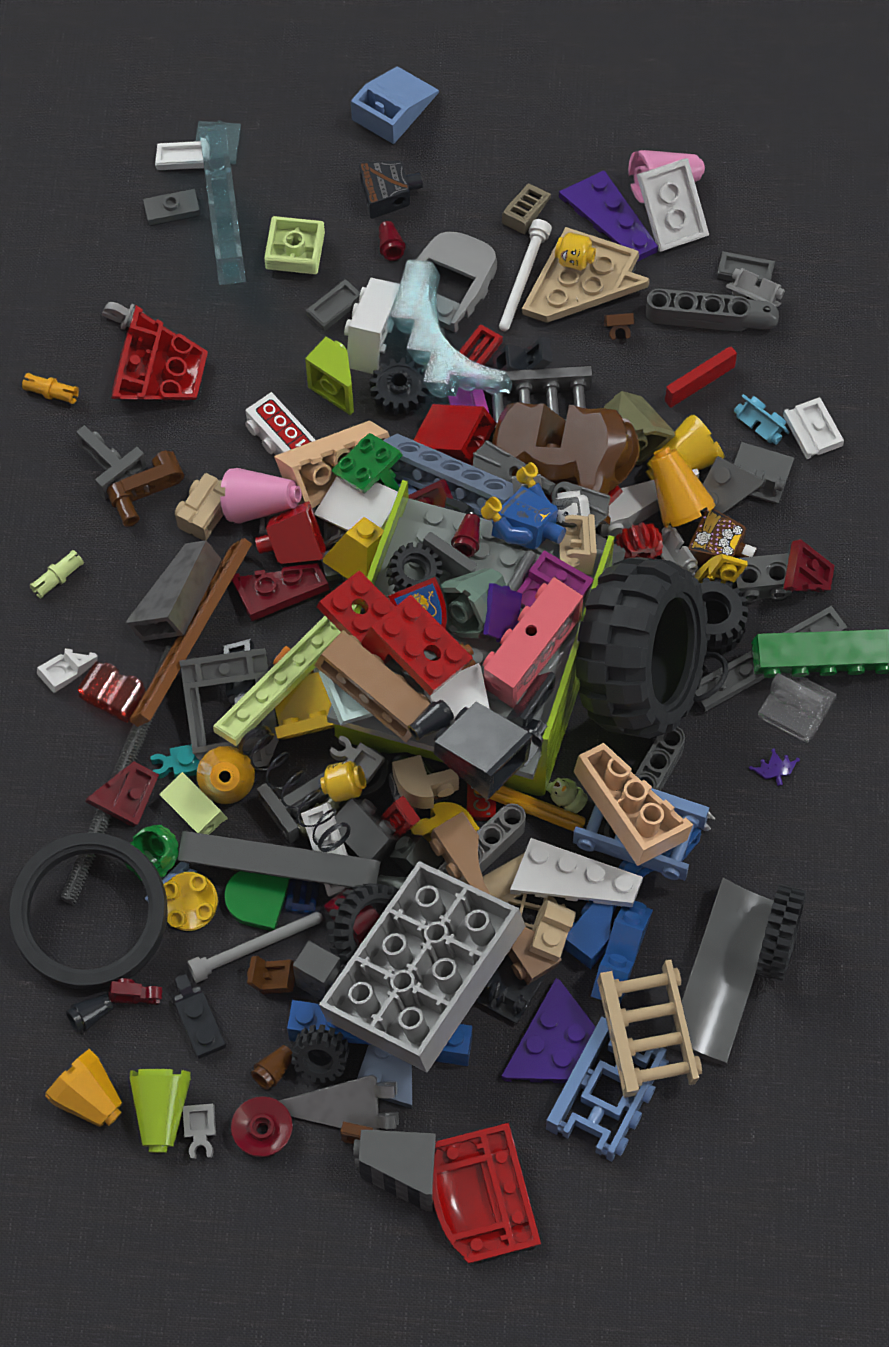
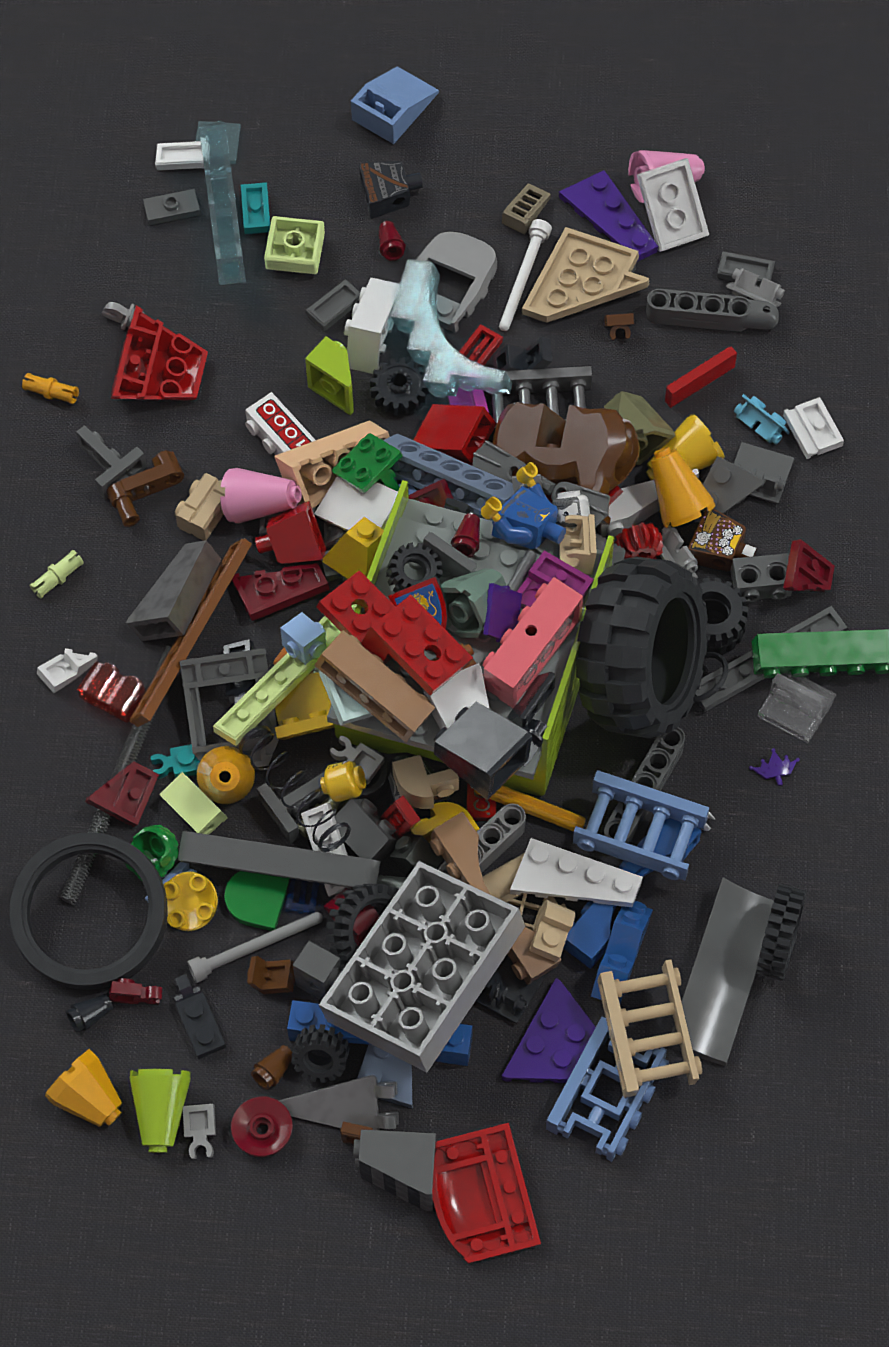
(255, 208): none -> teal plate
(303, 638): none -> light blue brick
(431, 720): black cone -> none
(567, 794): yellowish green animal -> none
(575, 251): yellow head -> none
(631, 808): light nougat wedge -> none
(722, 567): yellow slope -> none

